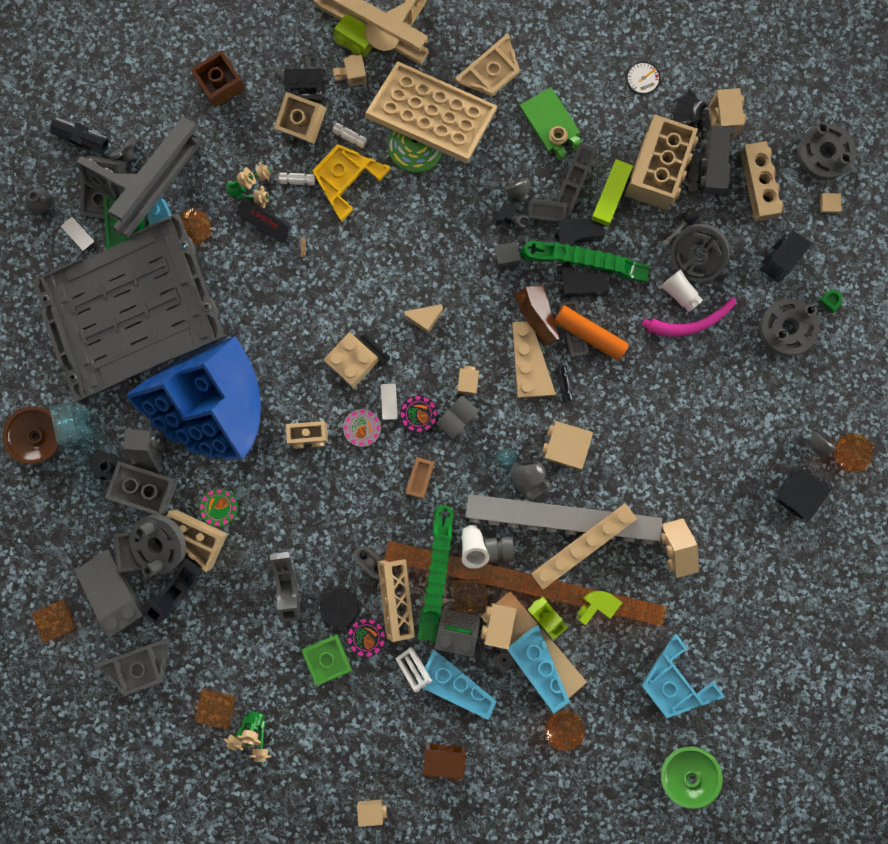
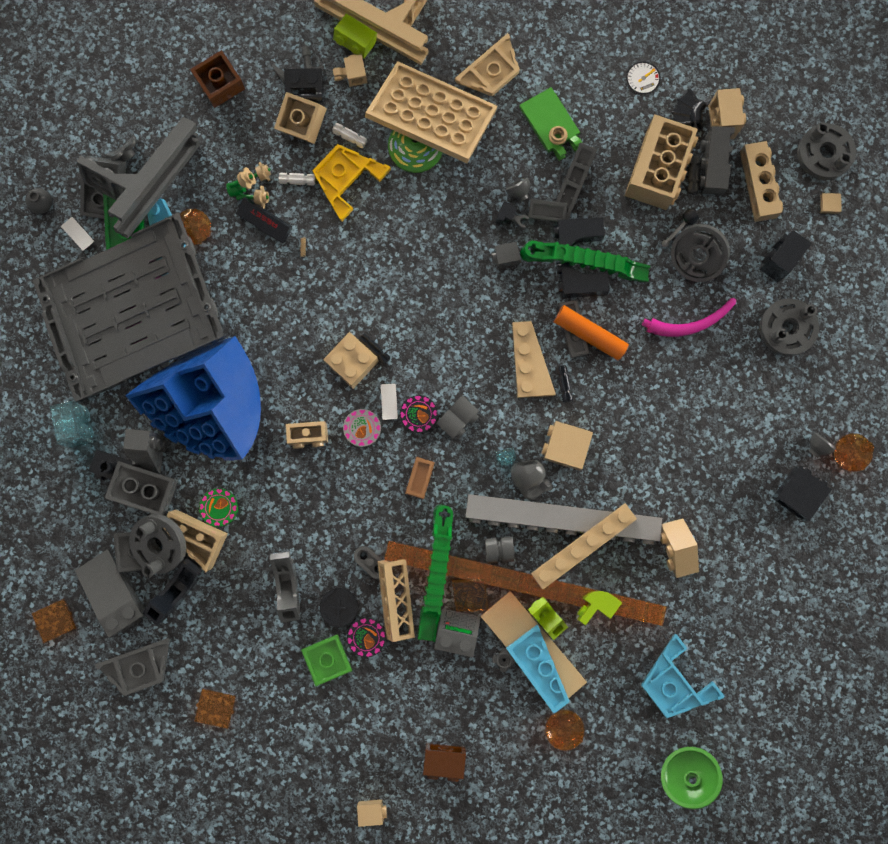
(21, 431): reddish brown dish -> none
(79, 135): black piece -> none
(249, 737): plant -> none
(379, 38): tan sticker -> none
(422, 683): white tile -> none
(424, 317): tan slope -> none
(456, 686): medium azure wing -> none
(468, 381): tan brick -> none
(473, 547): white plant -> none
(499, 625): tan brick -> none
(536, 310): reddish brown slope -> none
(612, 192): lime tile -> none
(682, 291): white plant -> none
(831, 300): green tile -> none

